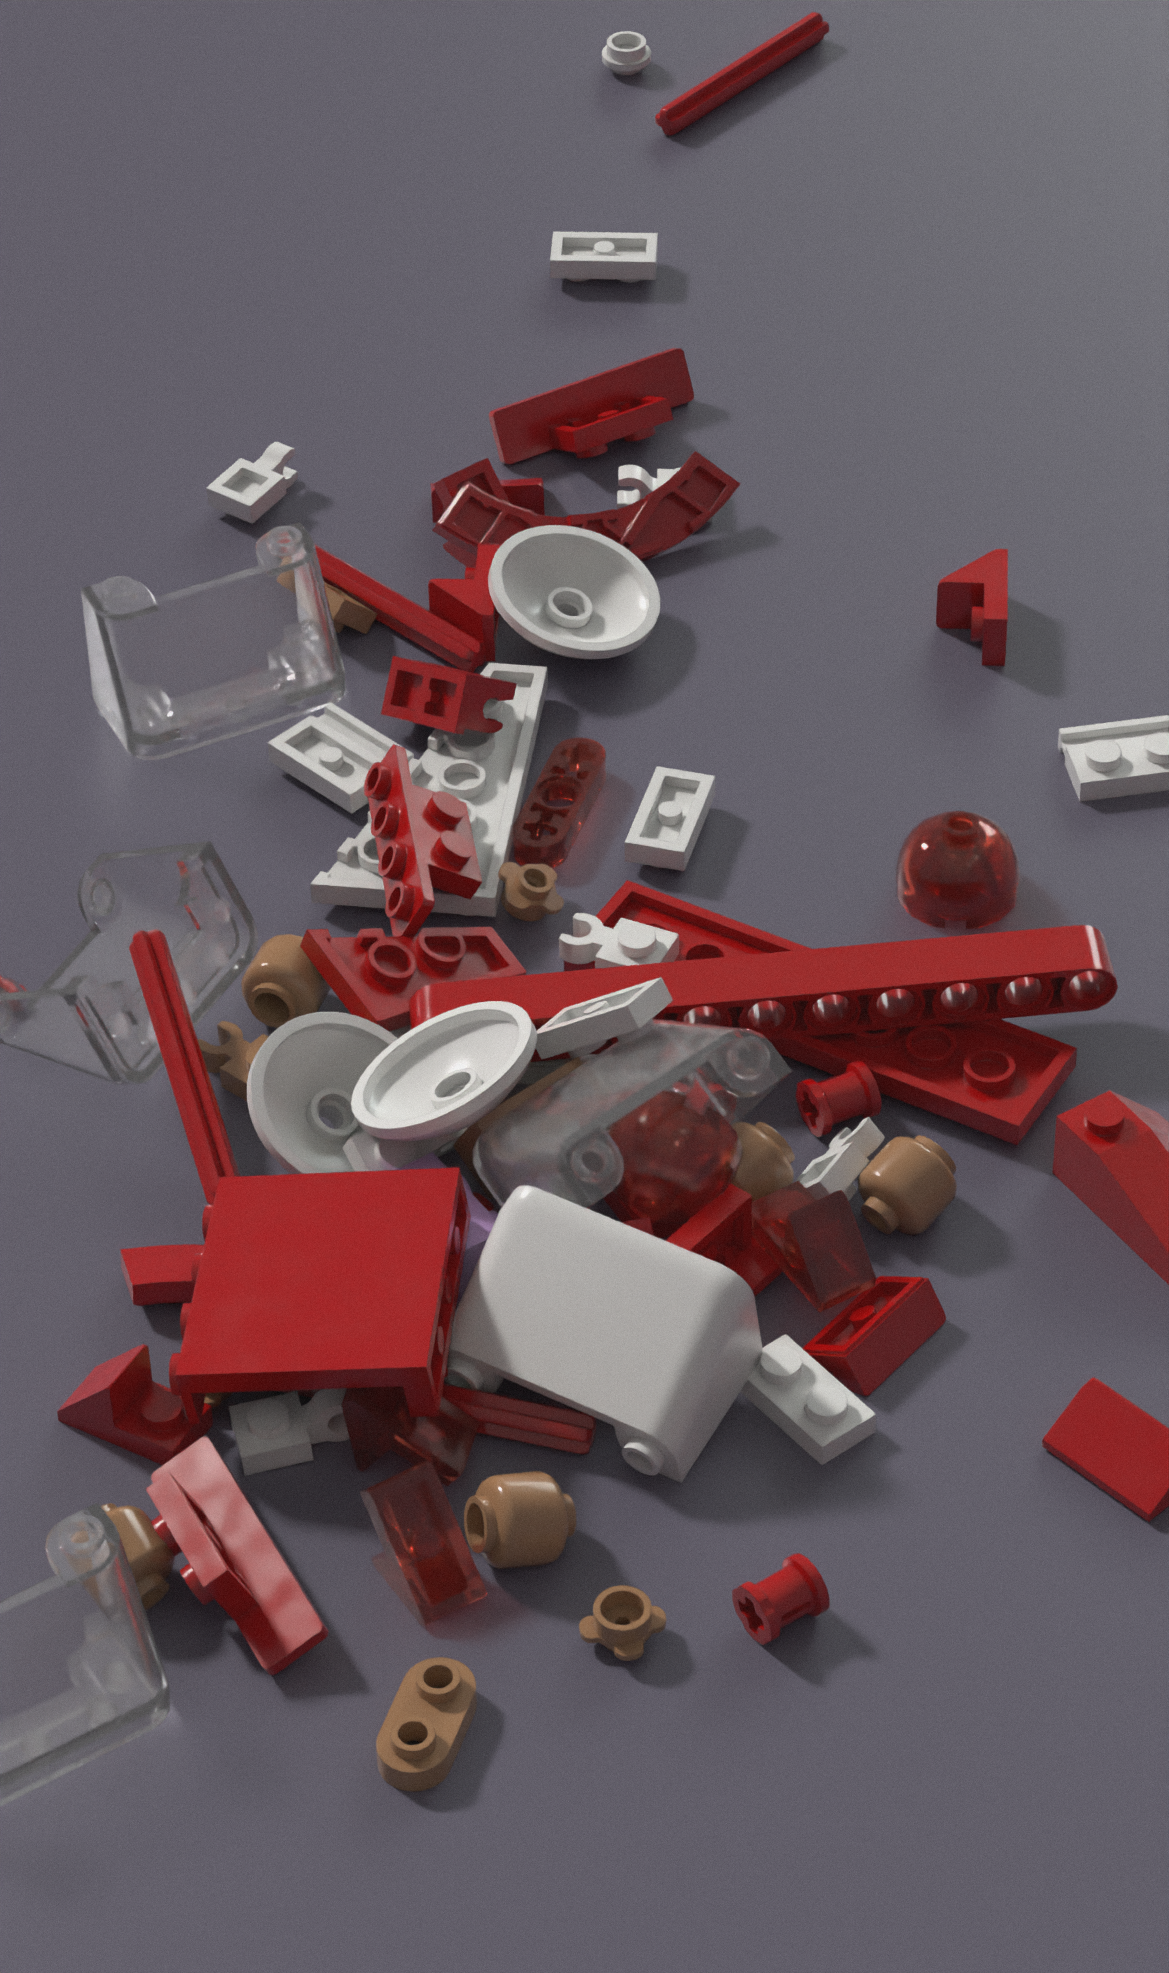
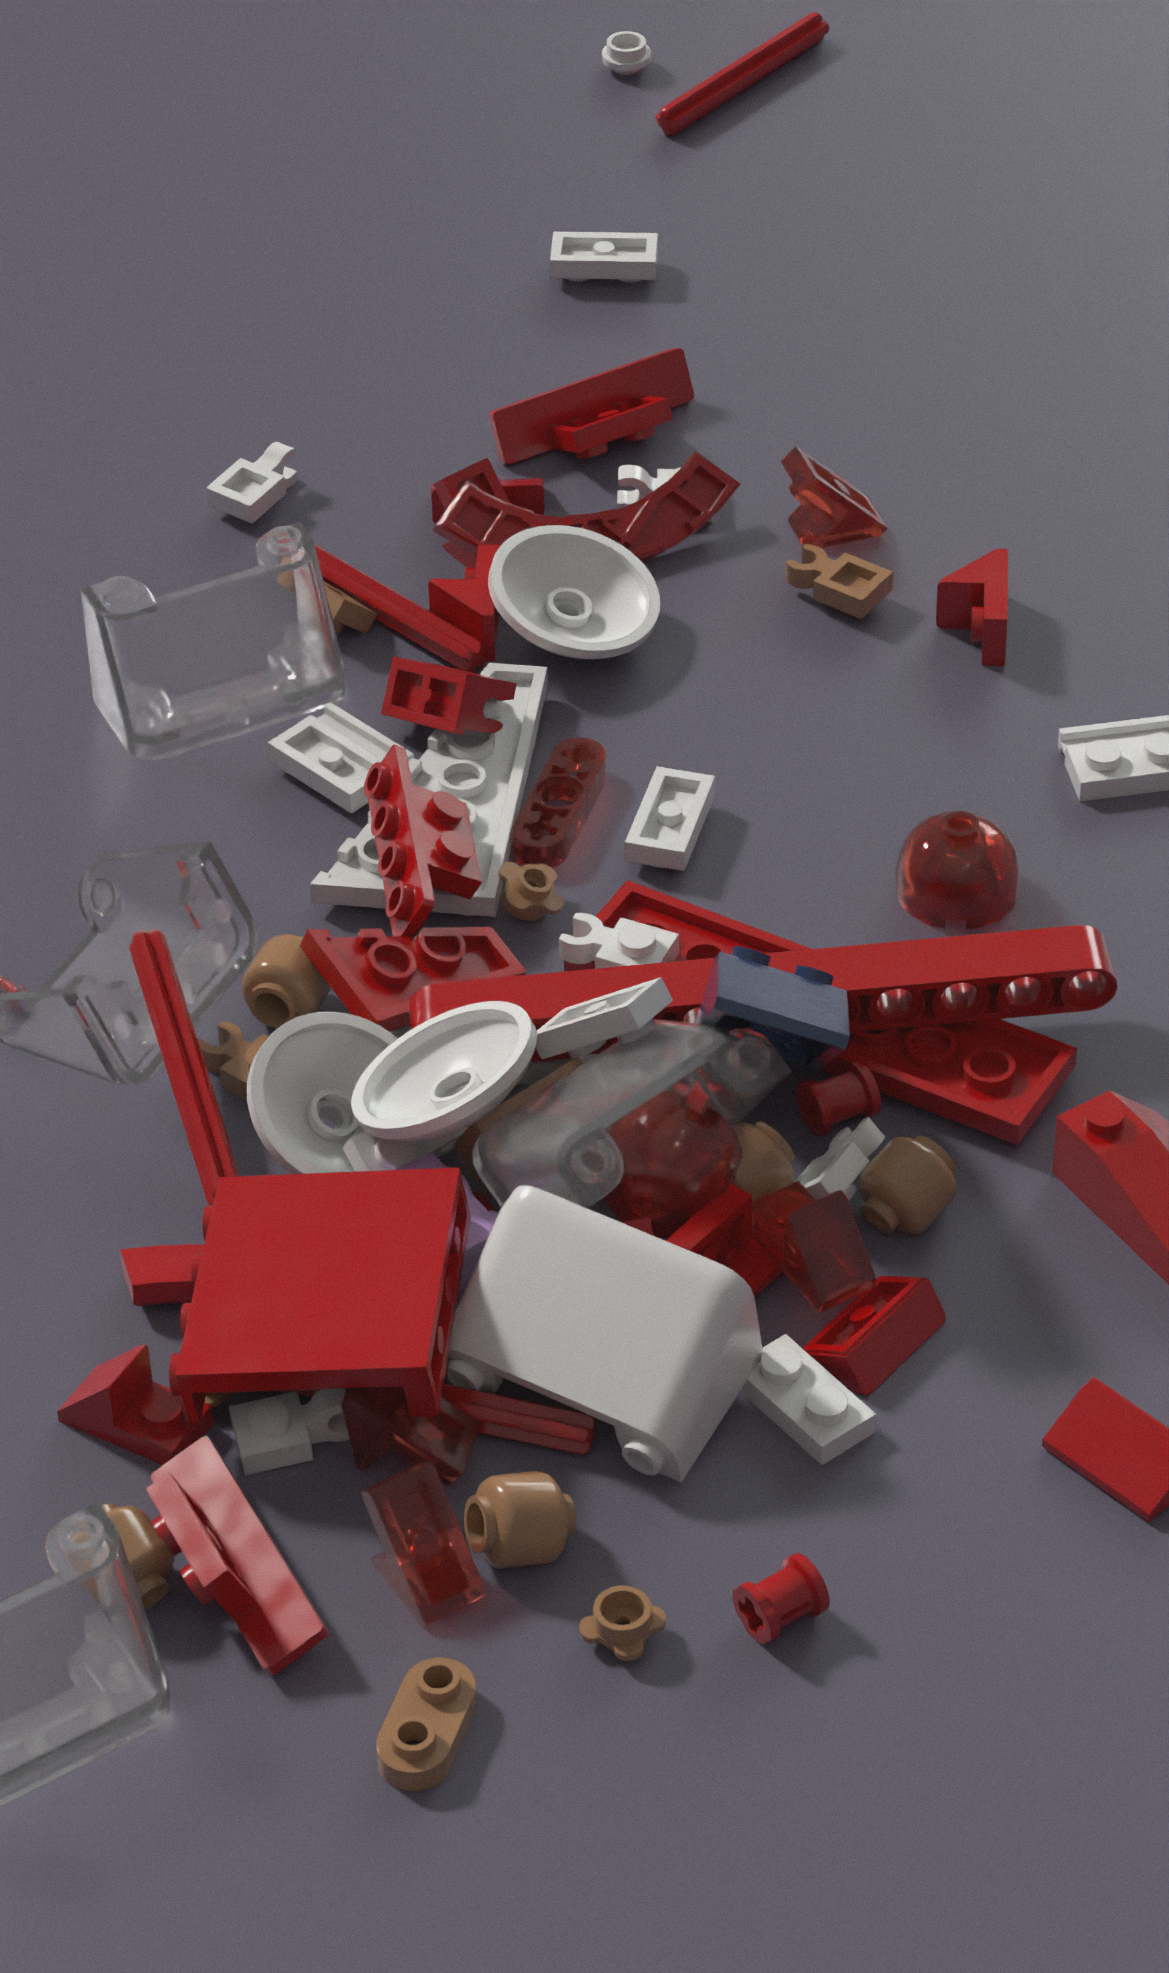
(794, 1011): none -> slope
(830, 507): none -> clear red slope
(844, 583): none -> medium nougat plate

